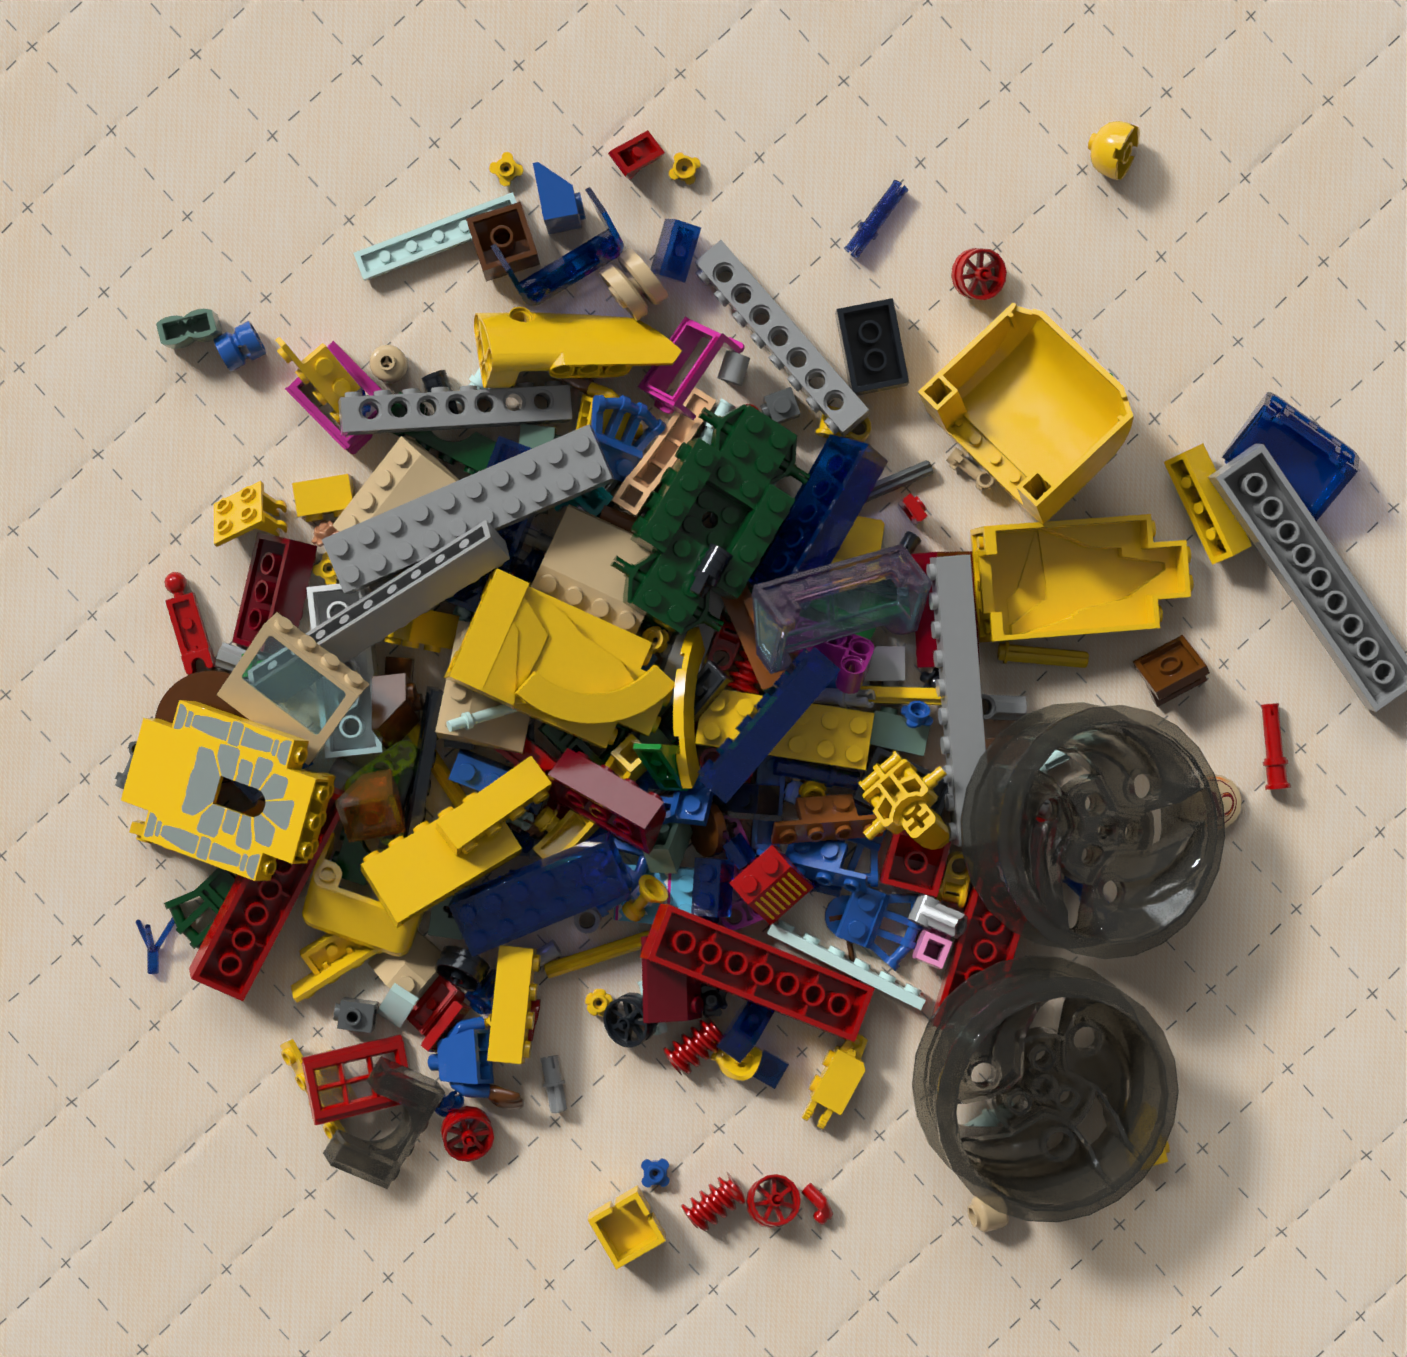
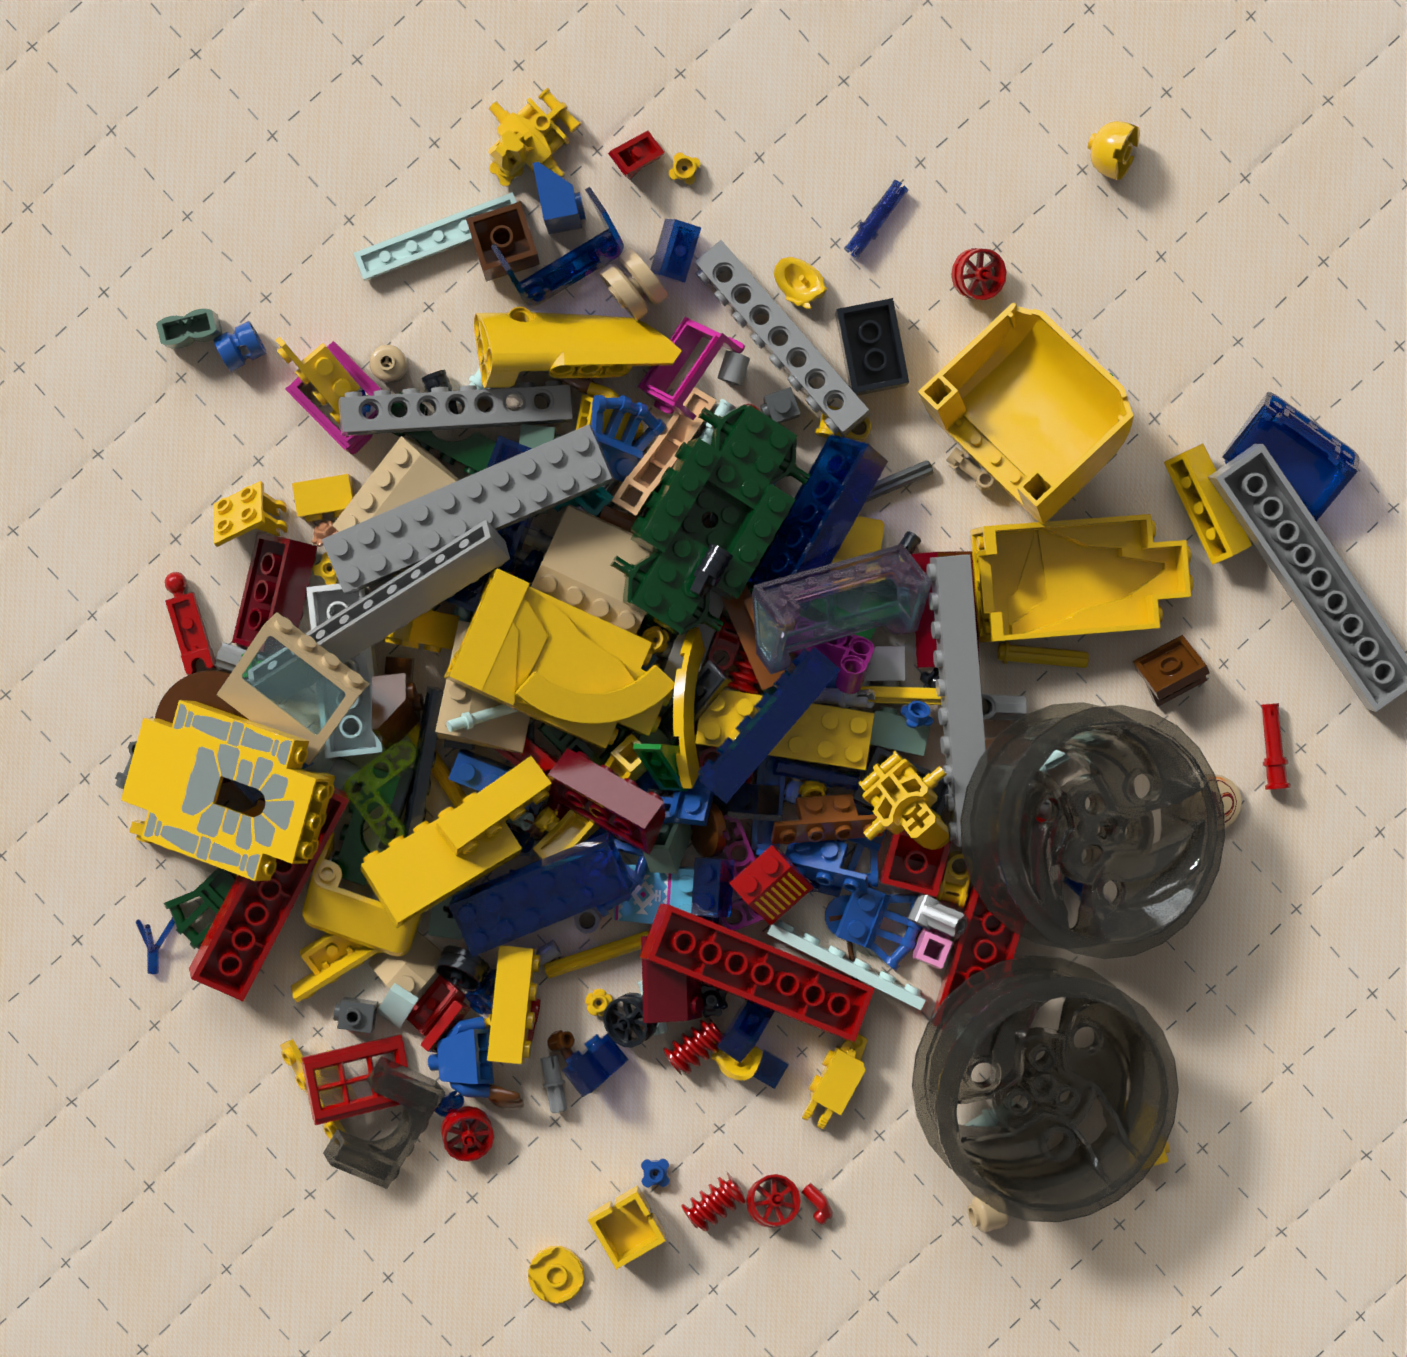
(371, 807): clear orange slope -> none
(530, 135): none -> yellow piece
(556, 1274): none -> yellow tile
(561, 1042): none -> reddish brown bar
(594, 1064): none -> clear blue brick
(650, 891): yellow piece -> none
(739, 851): clear blue plate -> none
(799, 281): none -> yellow hat
(913, 508): red plate -> none

